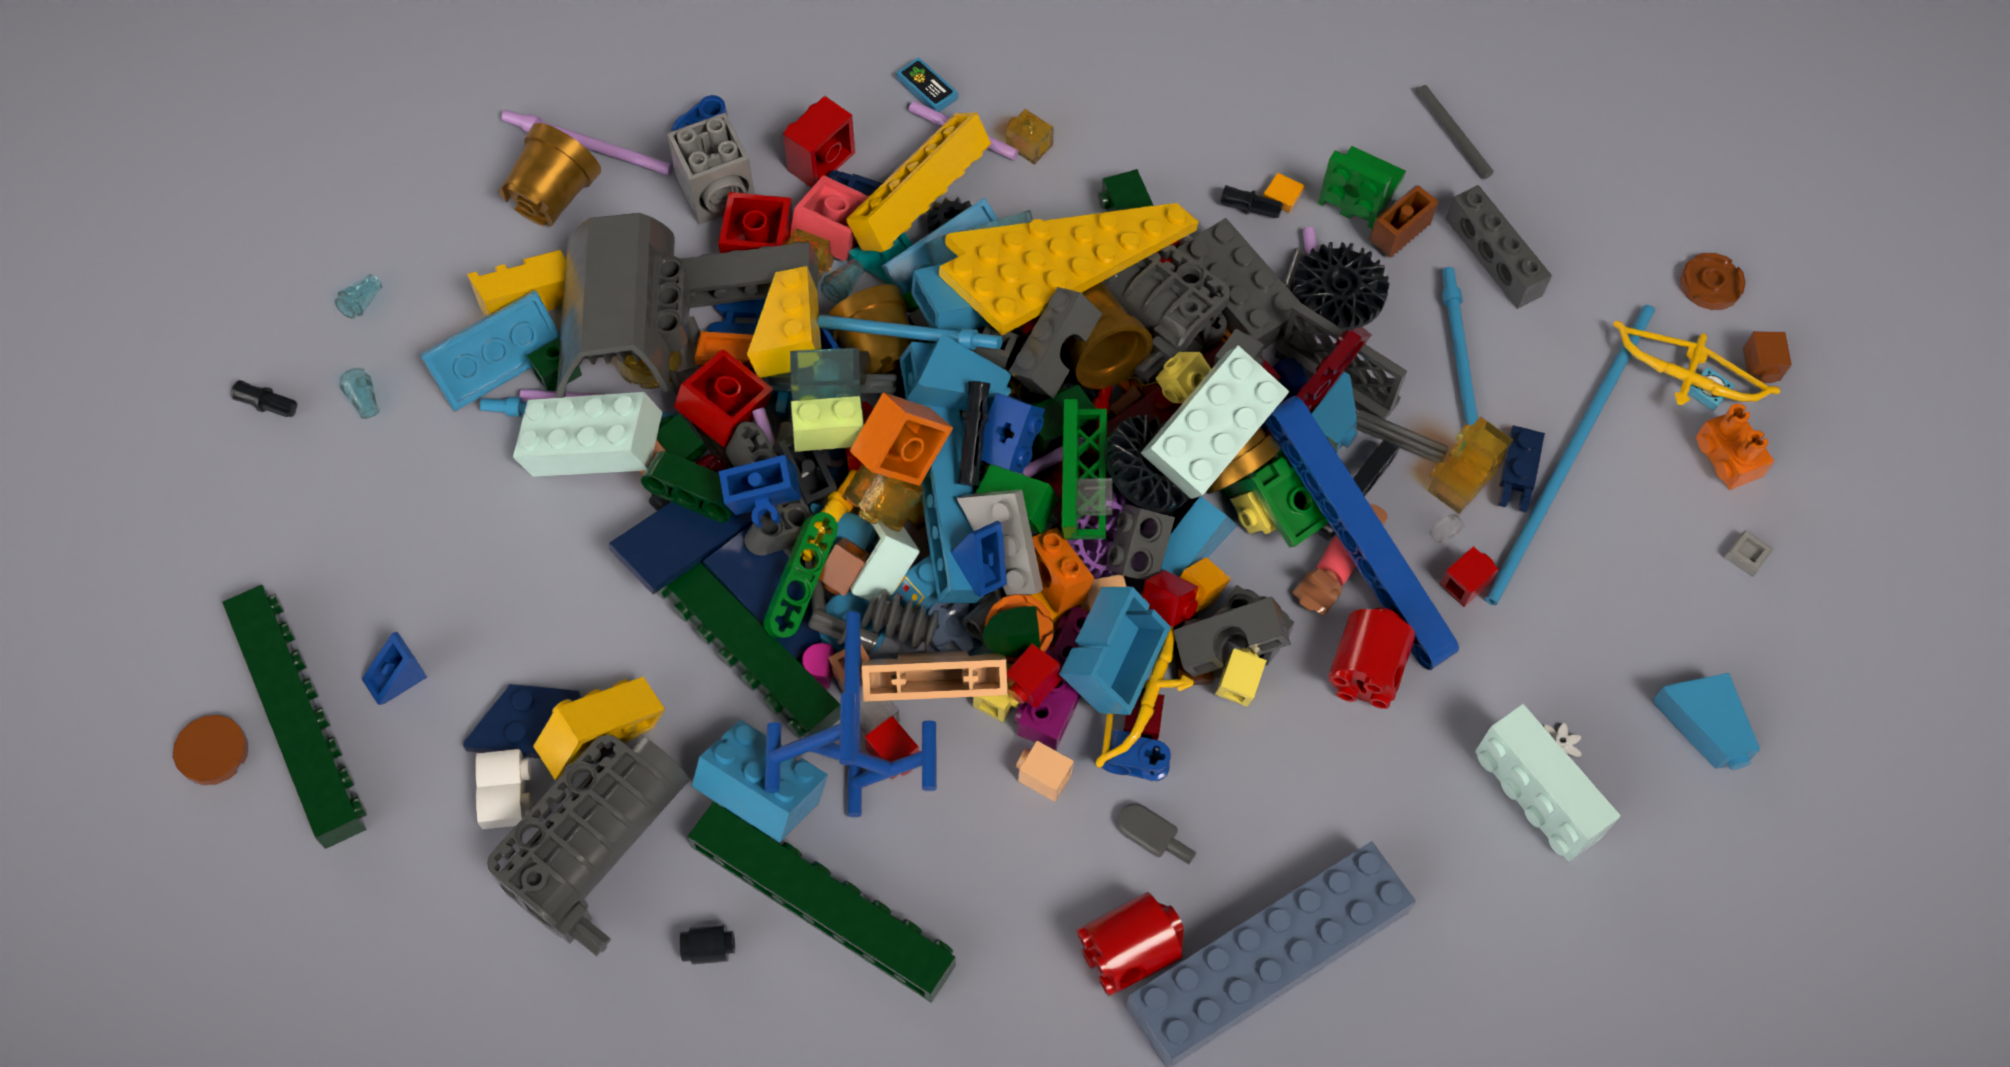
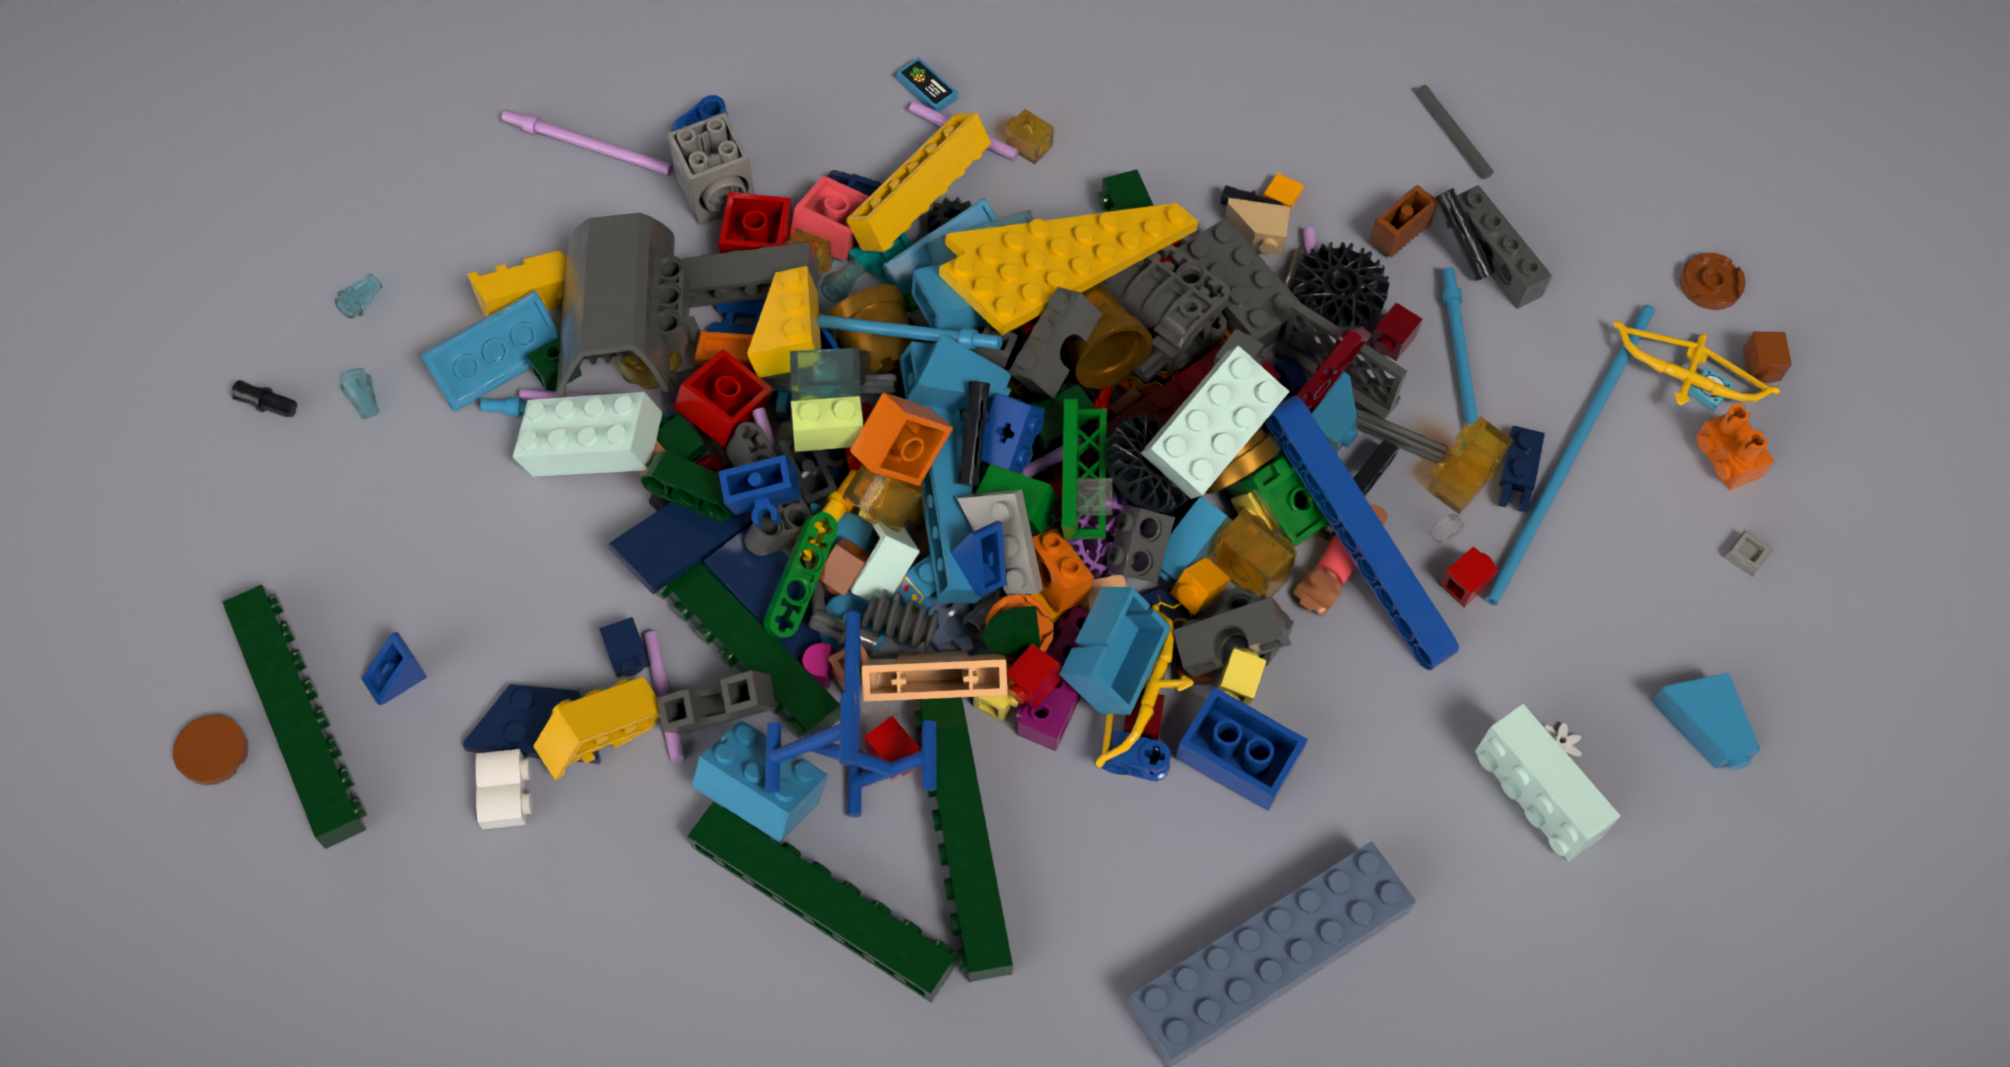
(548, 174): pearl gold piece -> none
(585, 834): dark grey piece -> none
(624, 647): none -> dark blue brick
(662, 688): none -> lavender bar
(703, 708): none -> dark grey arch
(707, 944): black brick -> none
(819, 141): red brick -> none
(965, 845): none -> dark green brick
(1044, 770): light nougat brick -> none
(1132, 942): red cylinder -> none
(1152, 832): dark grey piece -> none
(1171, 597): red brick -> none
(1182, 375): light yellow brick -> none
(1241, 748): none -> blue brick
(1254, 555): none -> clear yellow brick
(1260, 224): none -> tan slope
(1360, 184): green bracket -> none
(1371, 657): red cylinder -> none
(1395, 331): none -> dark red brick
(1447, 201): none -> black pin

